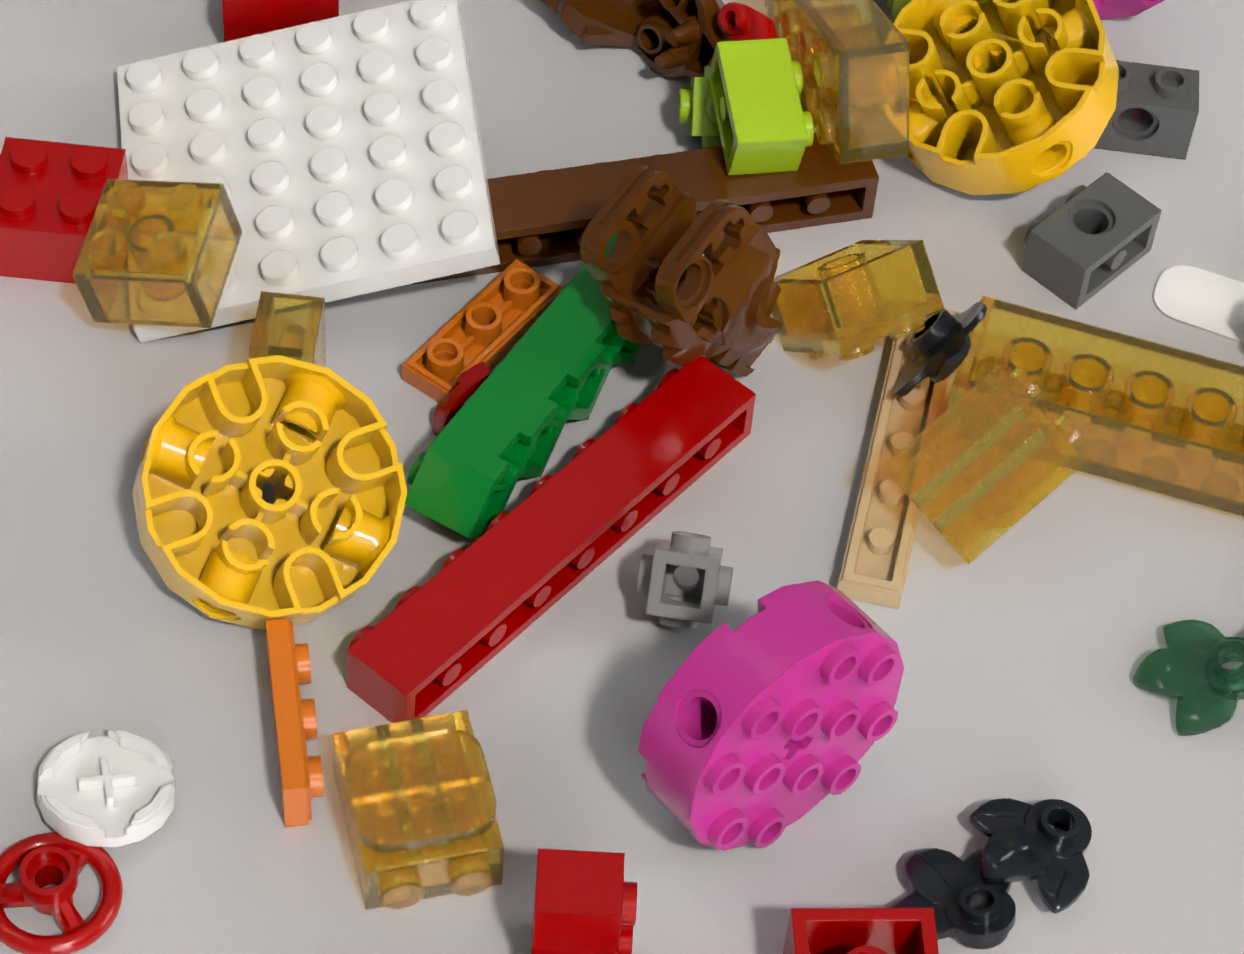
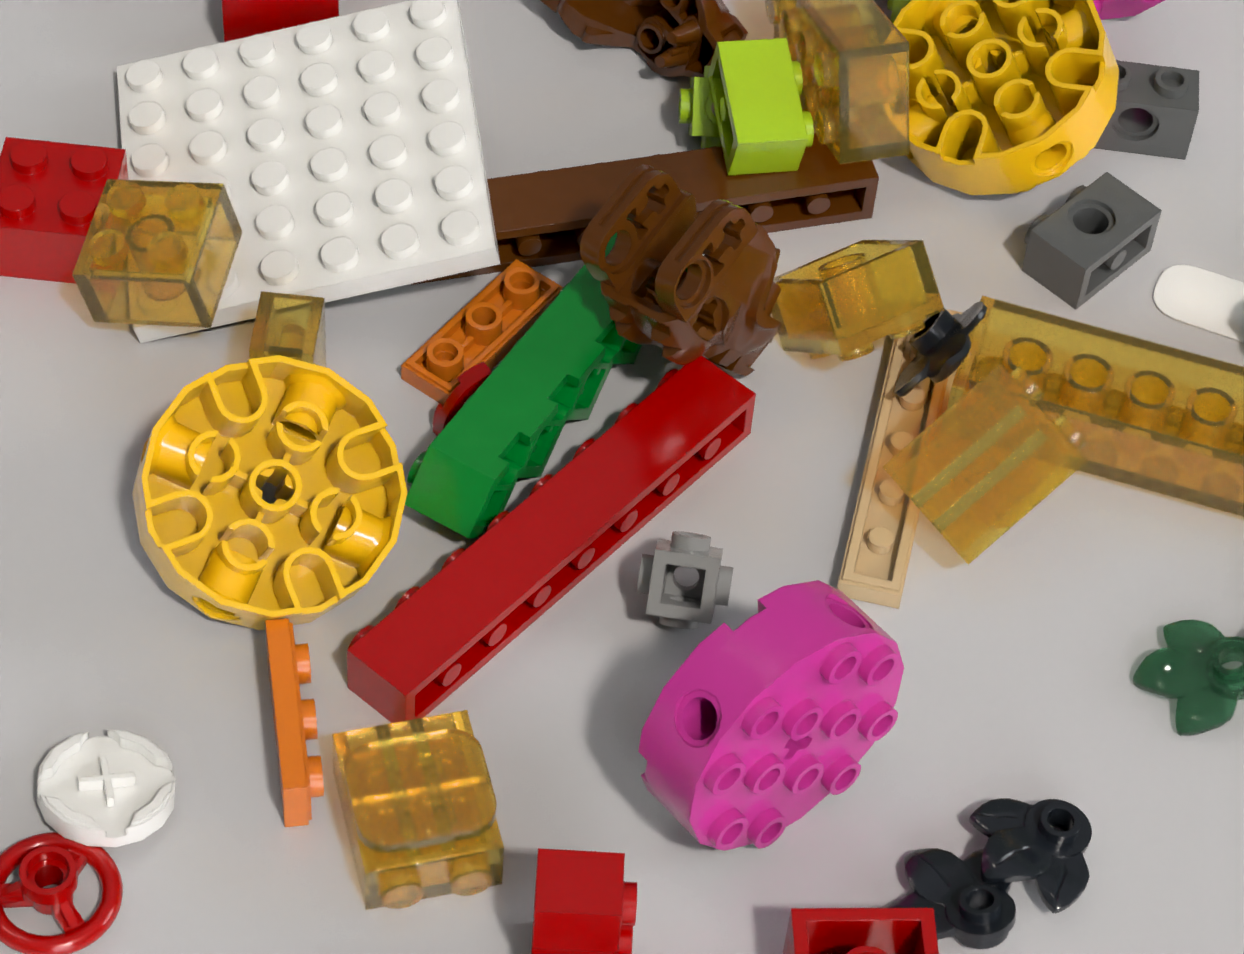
(744, 23): red arm -> none

